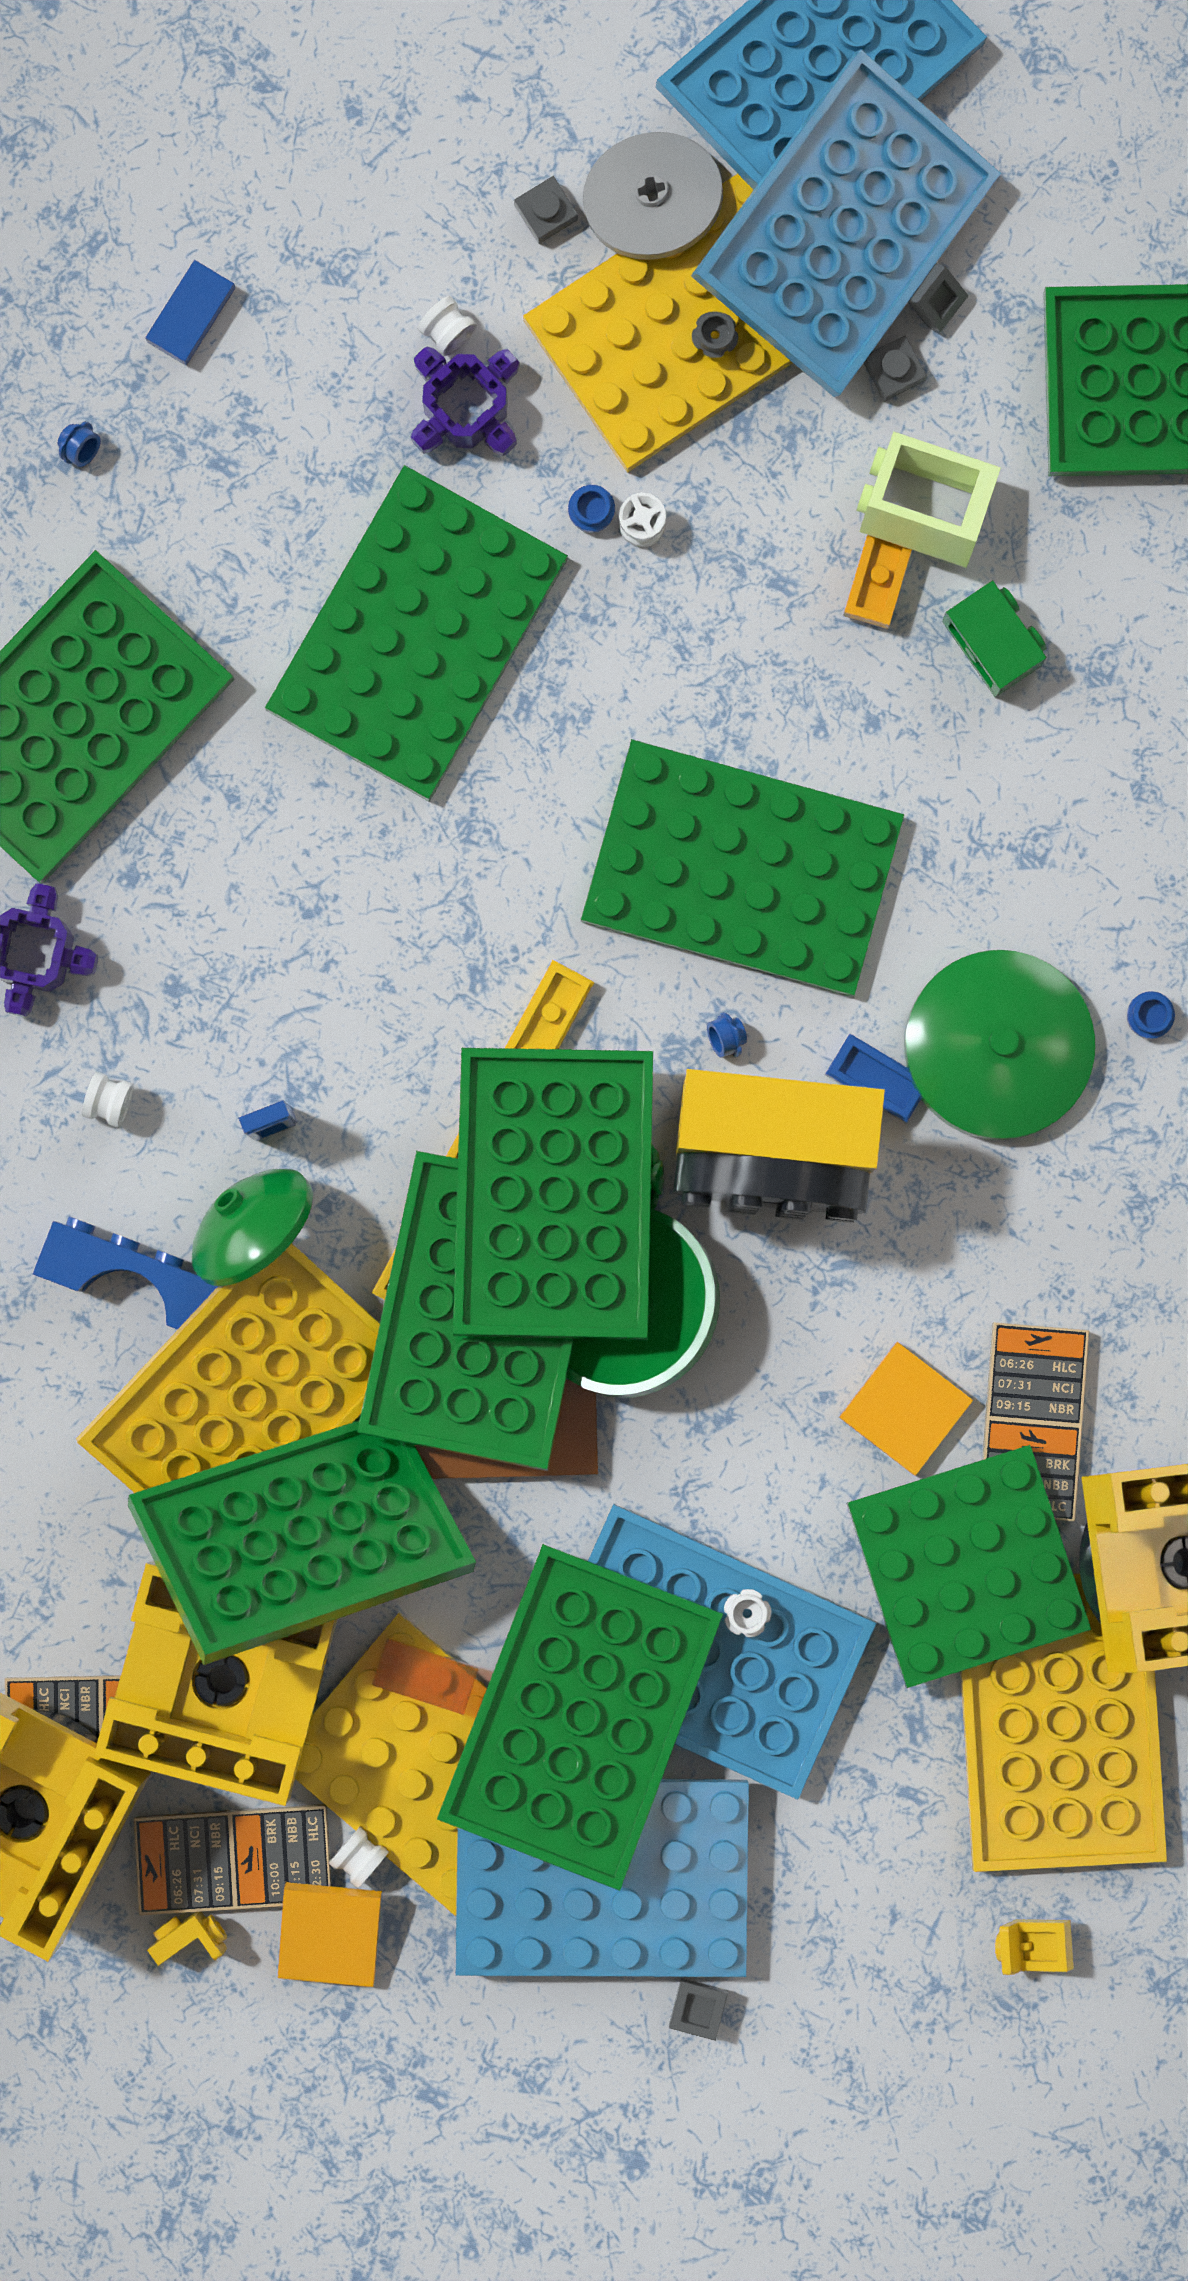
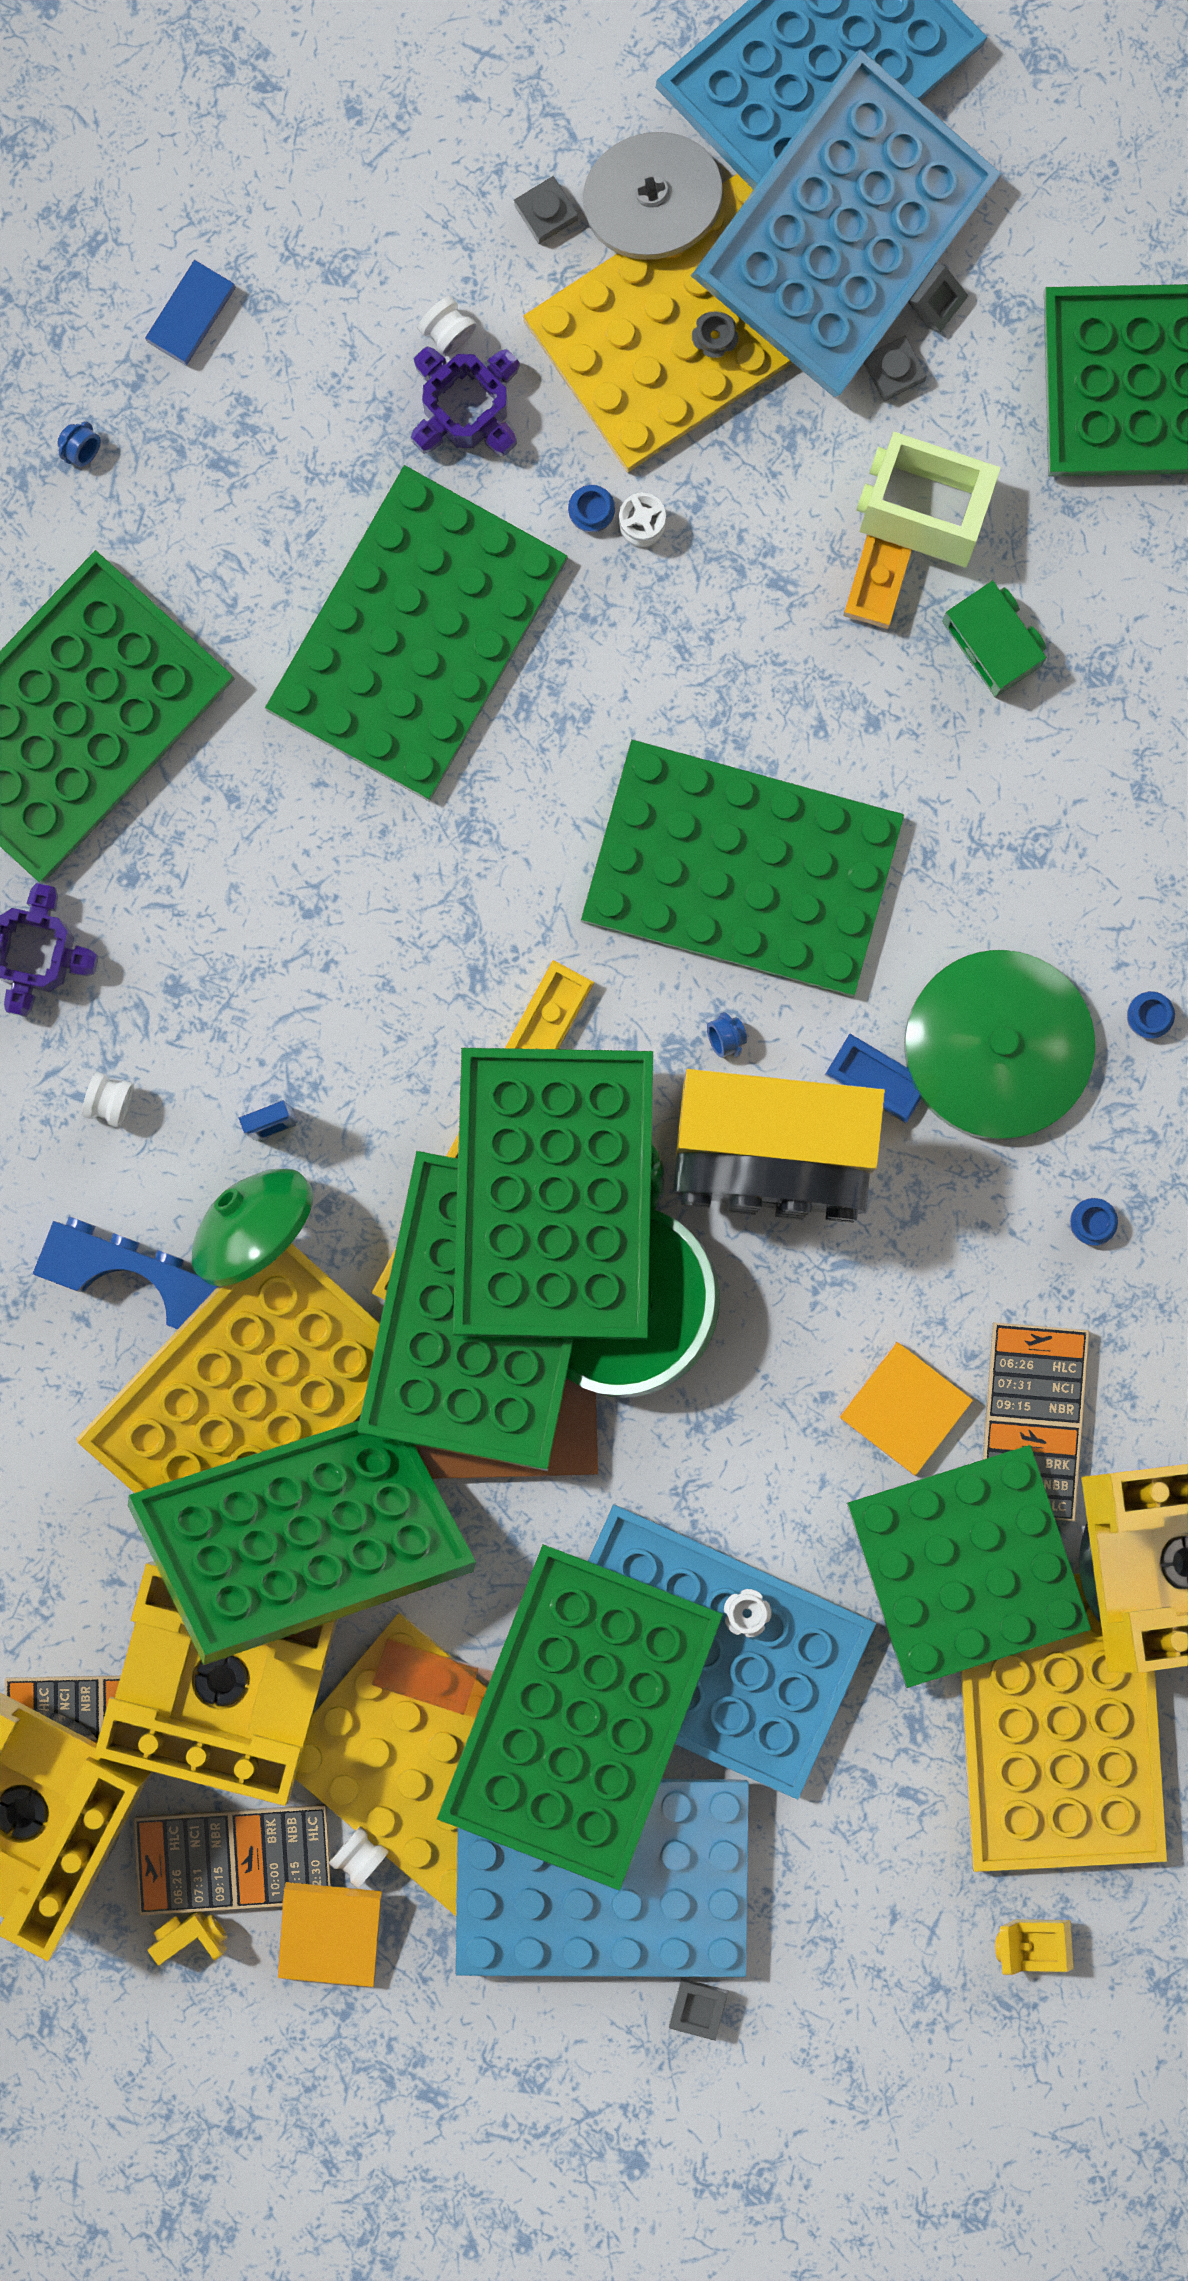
(1094, 1221): none -> blue plate

